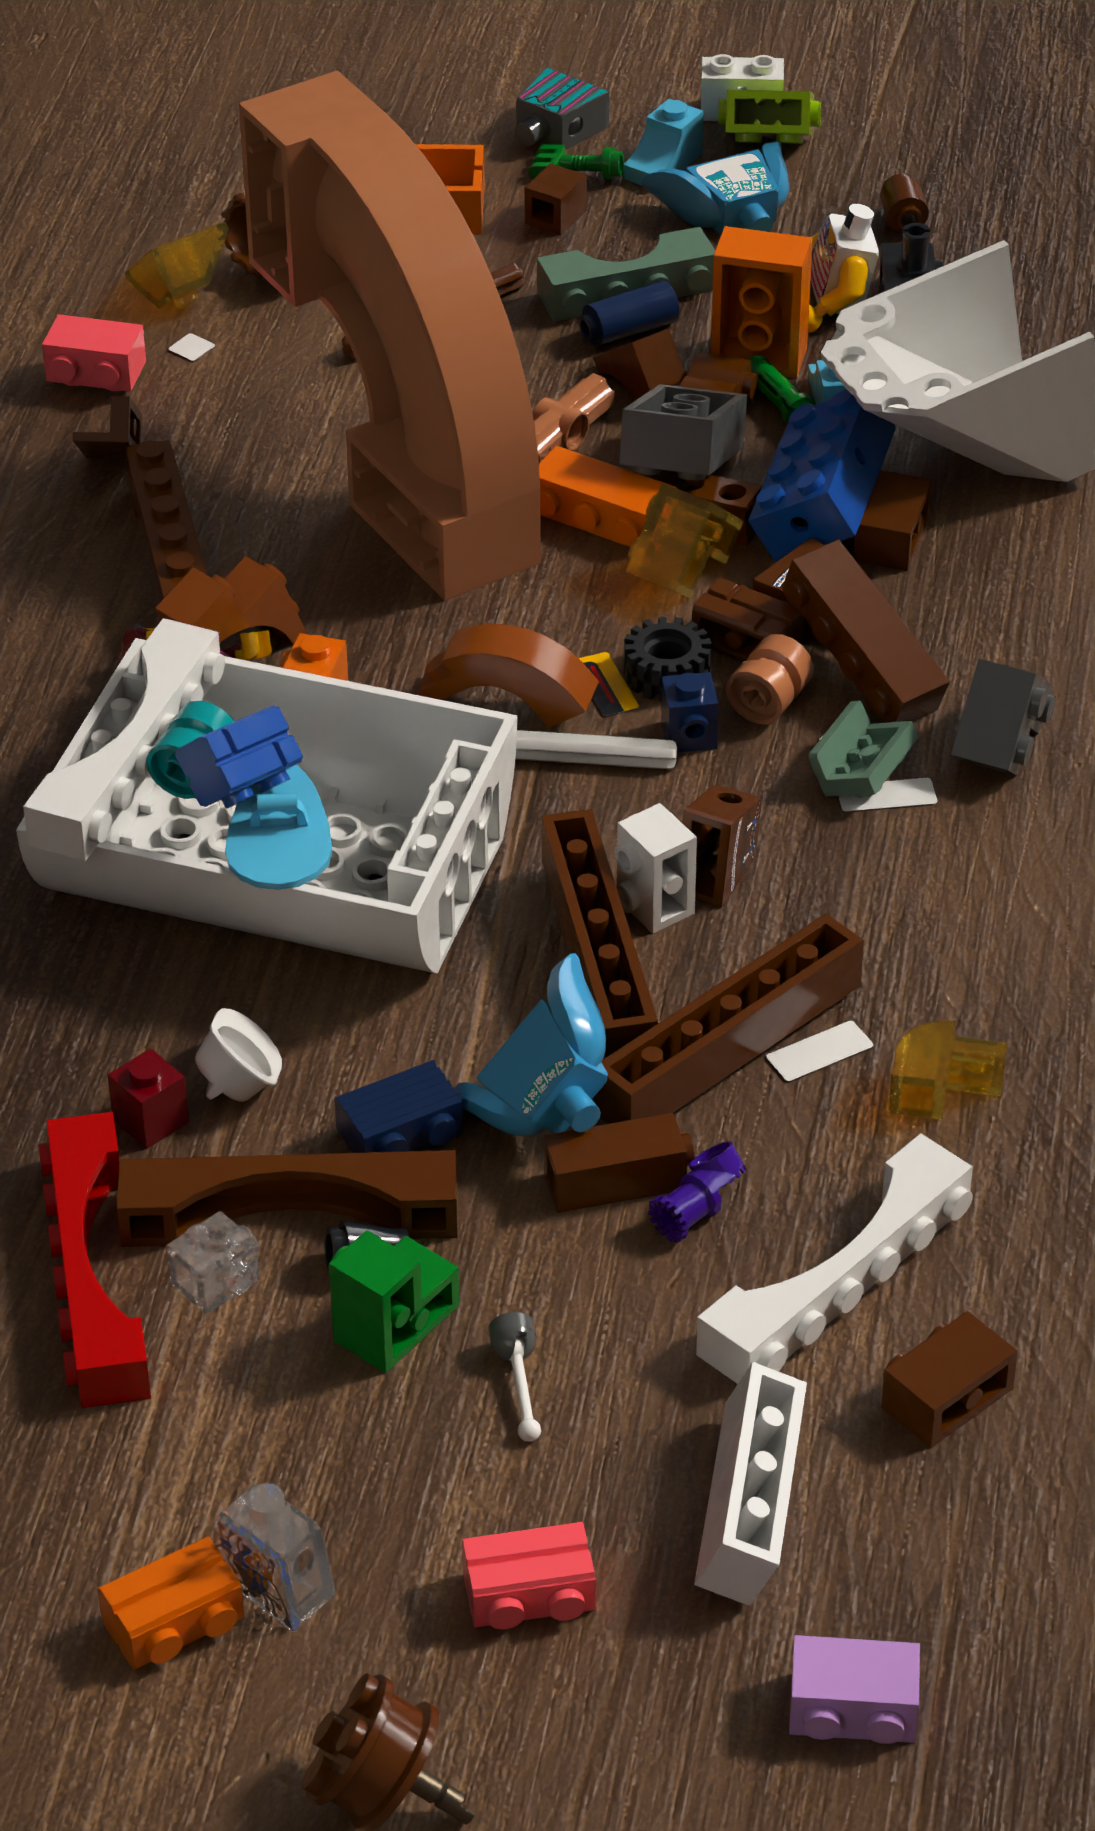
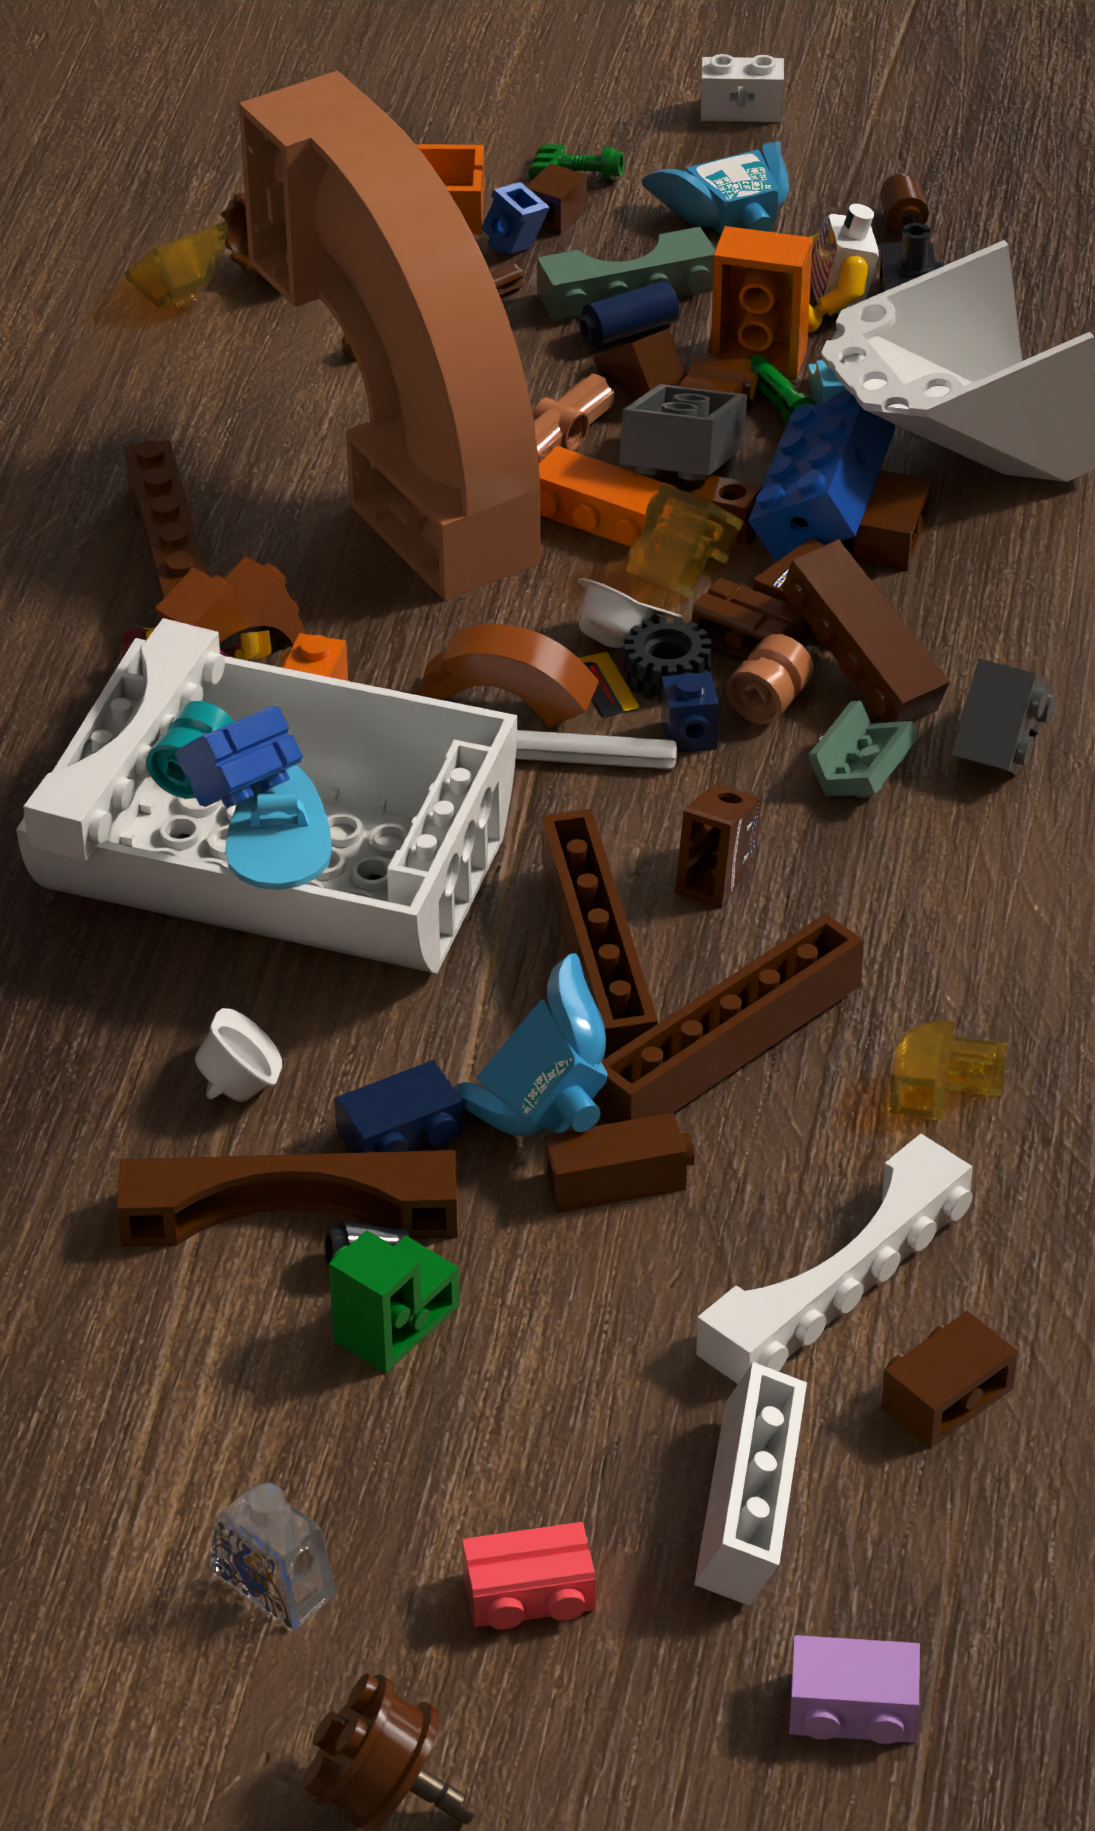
(94, 353): coral brick -> none
(108, 1345): red arch -> none
(124, 431): reddish brown panel -> none
(148, 1098): dark red brick -> none
(171, 1603): orange brick -> none
(191, 347): white sticker -> none
(214, 1262): clear brick -> none
(514, 218): none -> blue brick
(514, 1339): hinge -> none
(560, 110): dark grey torso -> none
(611, 614): none -> white piece
(656, 868): white brick -> none
(669, 141): medium azure arch -> none
(697, 1191): dark purple connector -> none
(767, 112): lime brick -> none
(819, 1050): white sticker -> none
(894, 794): white sticker -> none

